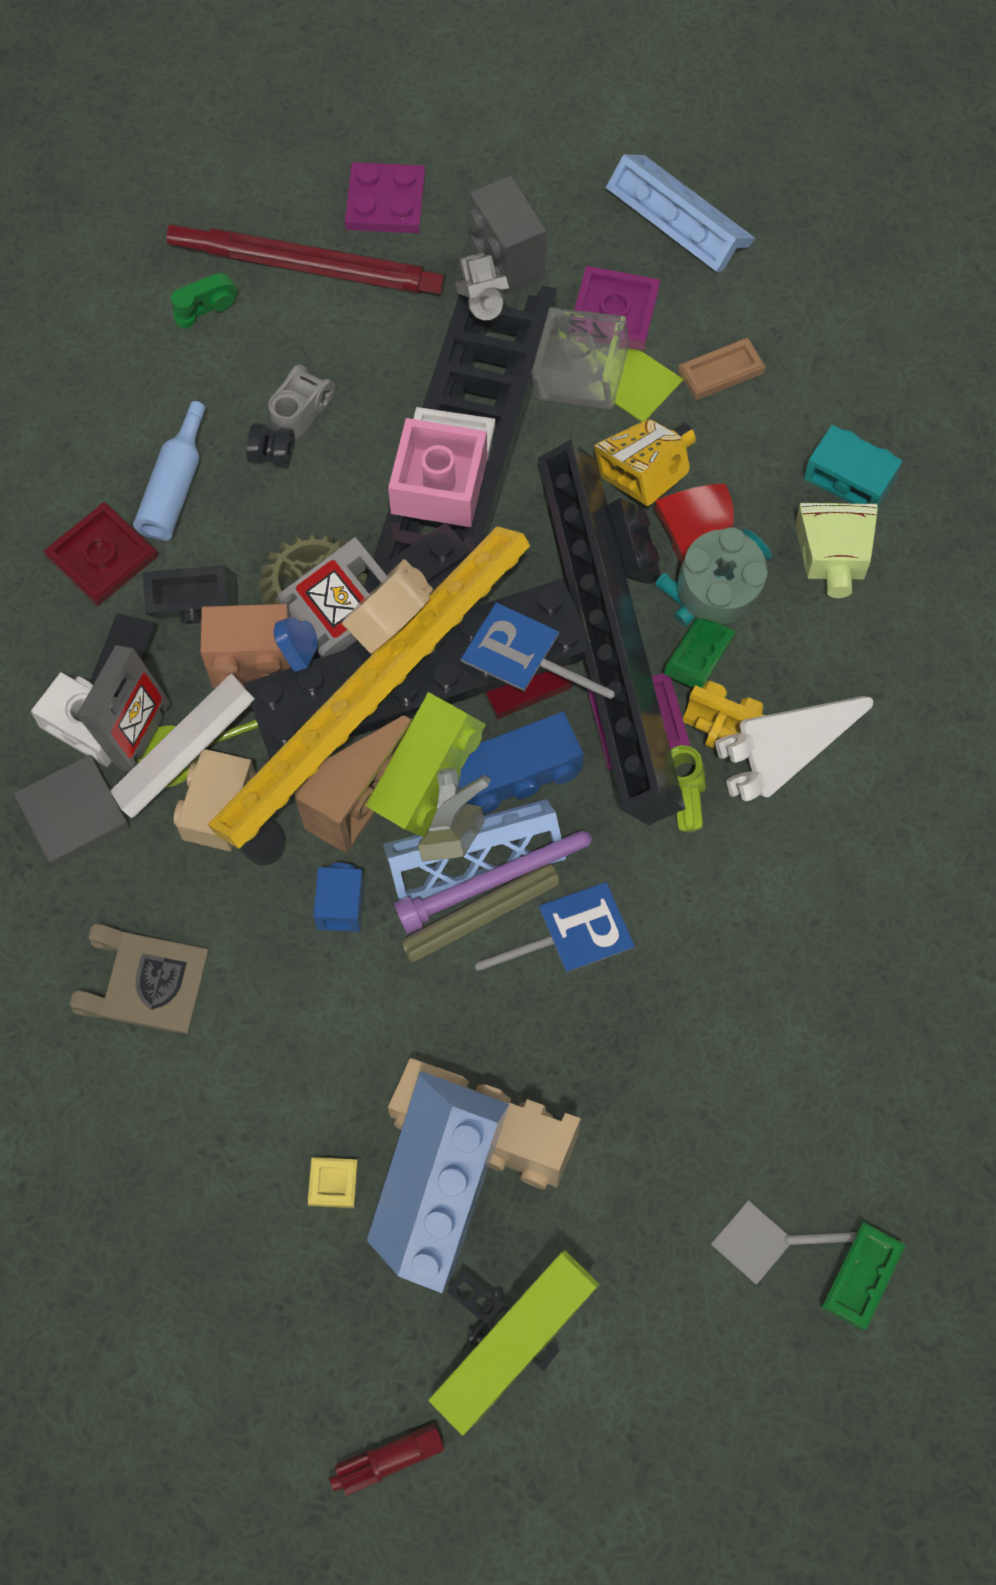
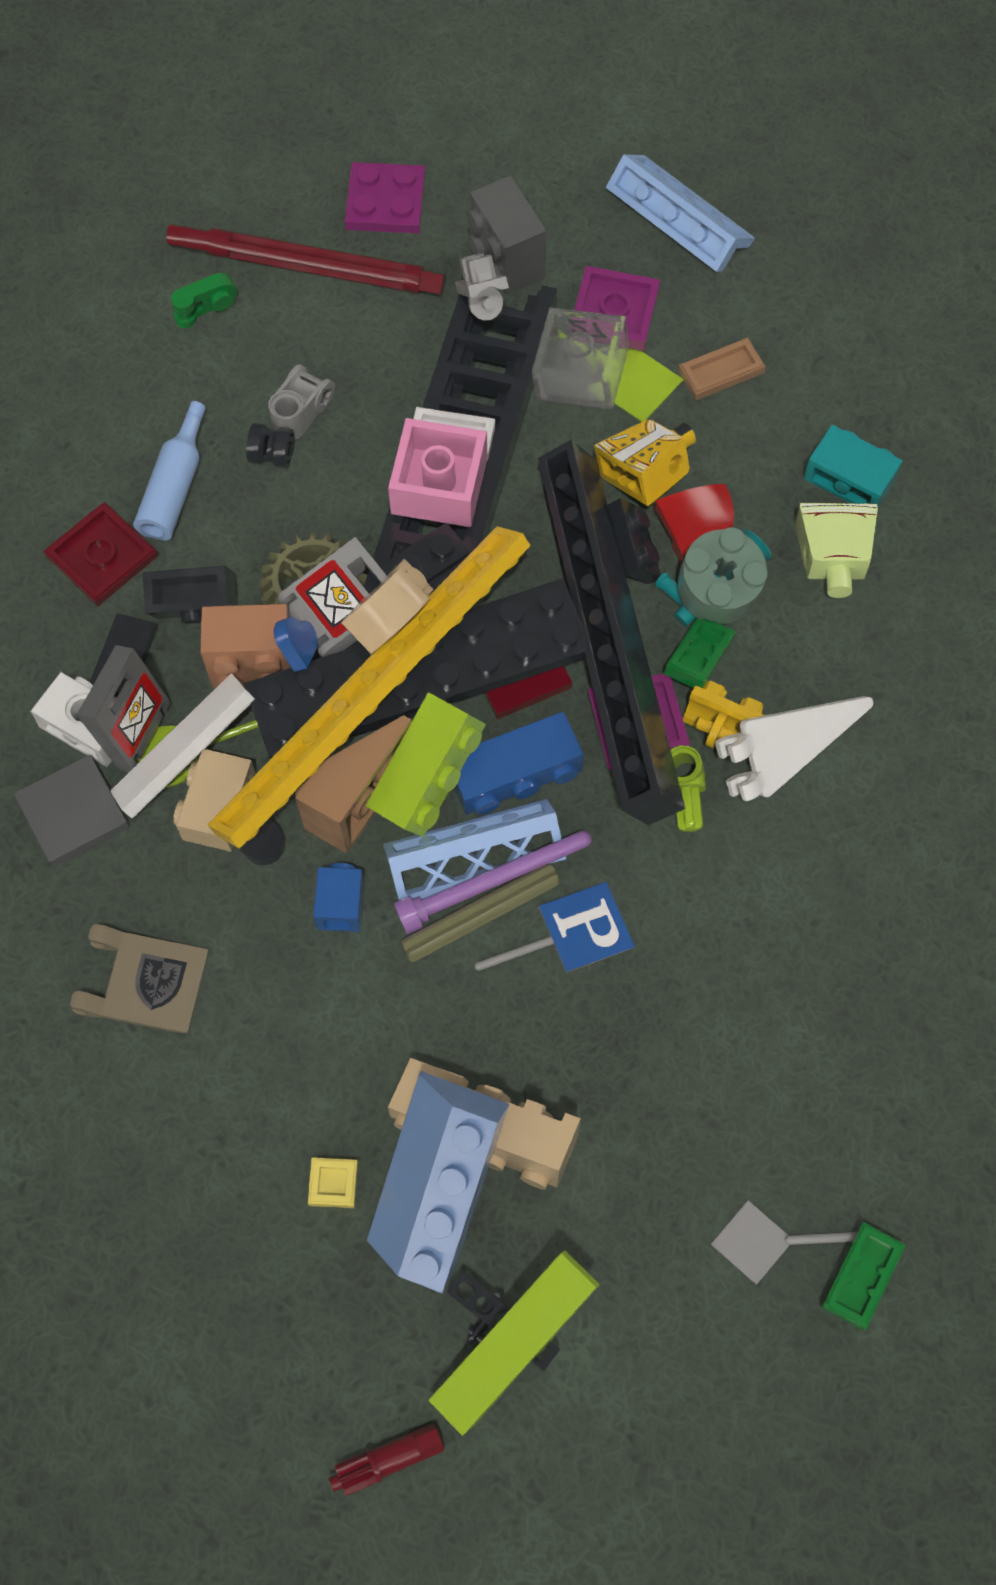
(455, 820): piece -> none
(514, 649): blue piece -> none

